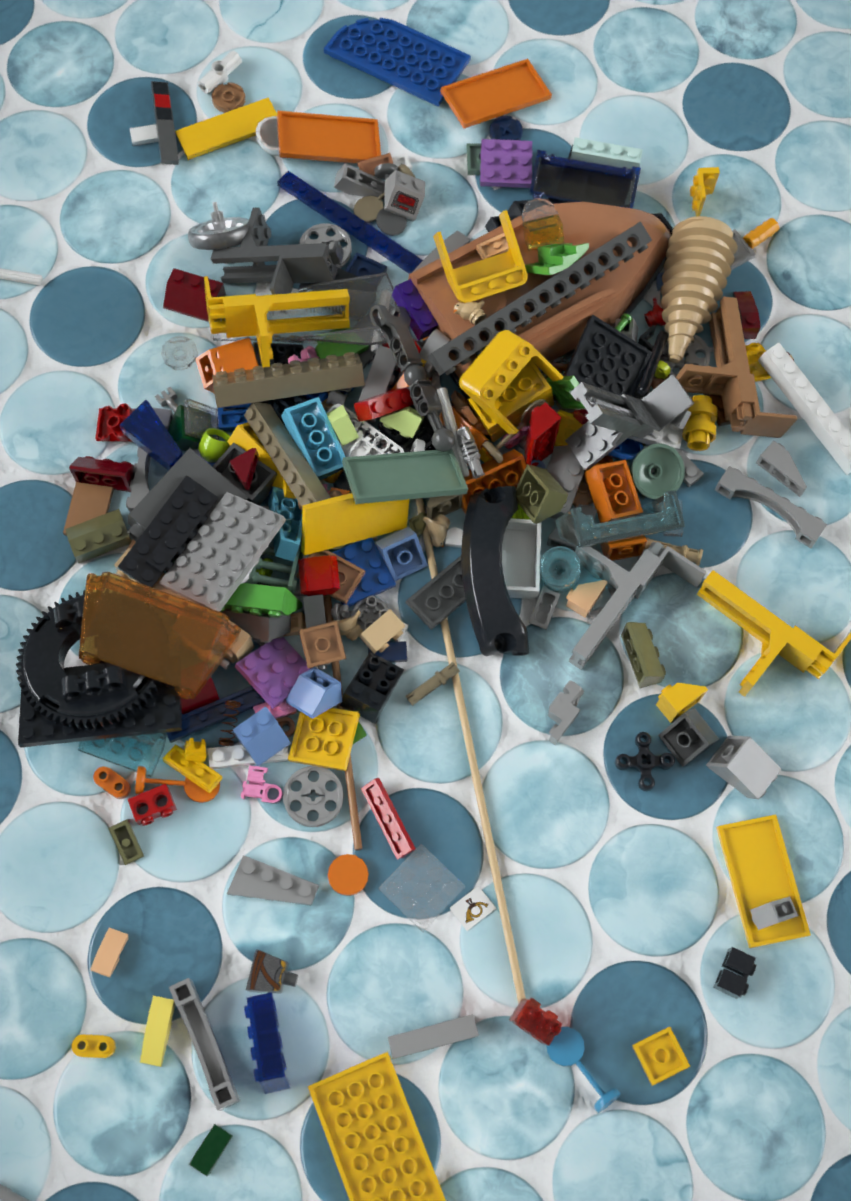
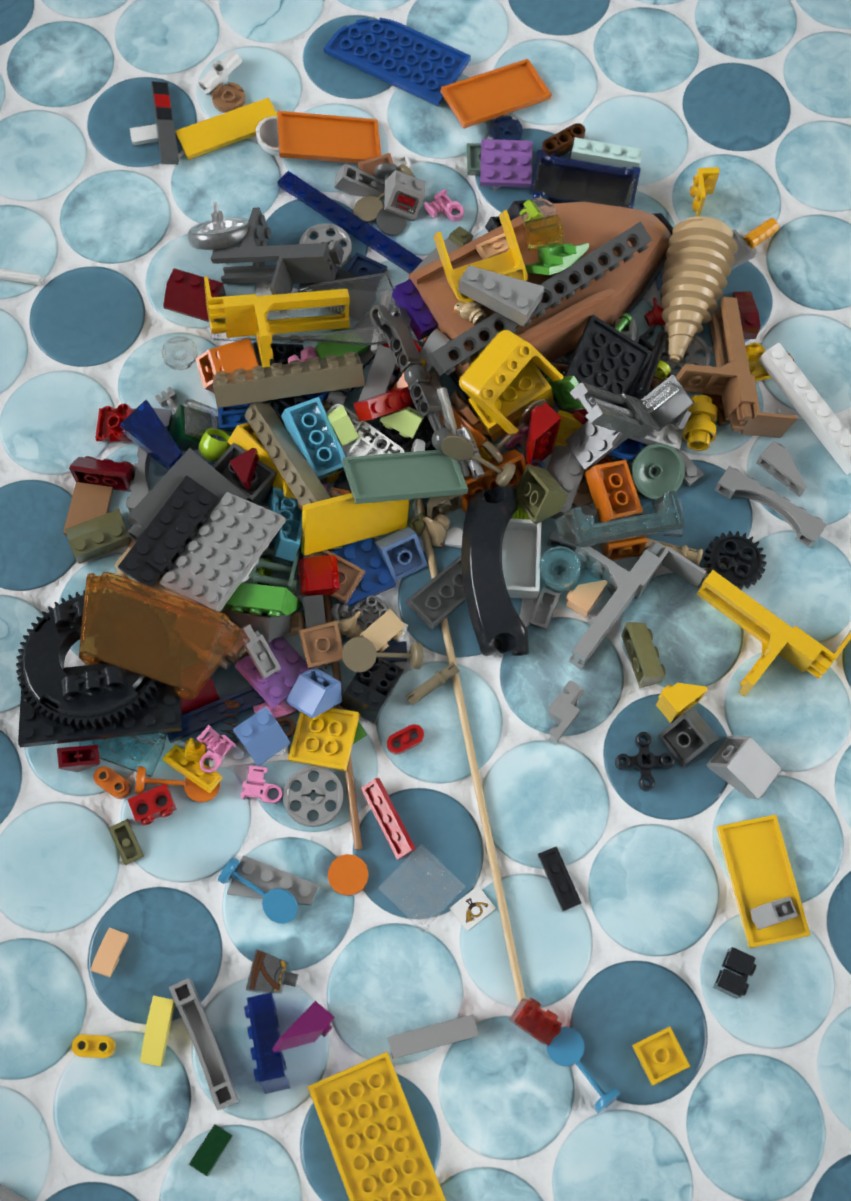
(78, 757): none -> dark red slope
(217, 745): none -> bright pink piece
(259, 652): none -> light grey hinge
(277, 903): none -> dark azure piece
(306, 1028): none -> magenta slope
(360, 654): none -> dark tan piece
(405, 740): none -> red plate
(444, 205): none -> bright pink piece
(460, 237): none -> olive plate
(462, 449): none -> dark tan piece
(501, 293): none -> light grey wedge
(532, 210): none -> lime tile
(559, 879): none -> black tile
(562, 141): none -> reddish brown beam
(659, 397): none -> clear tile
(740, 546): none -> black gear

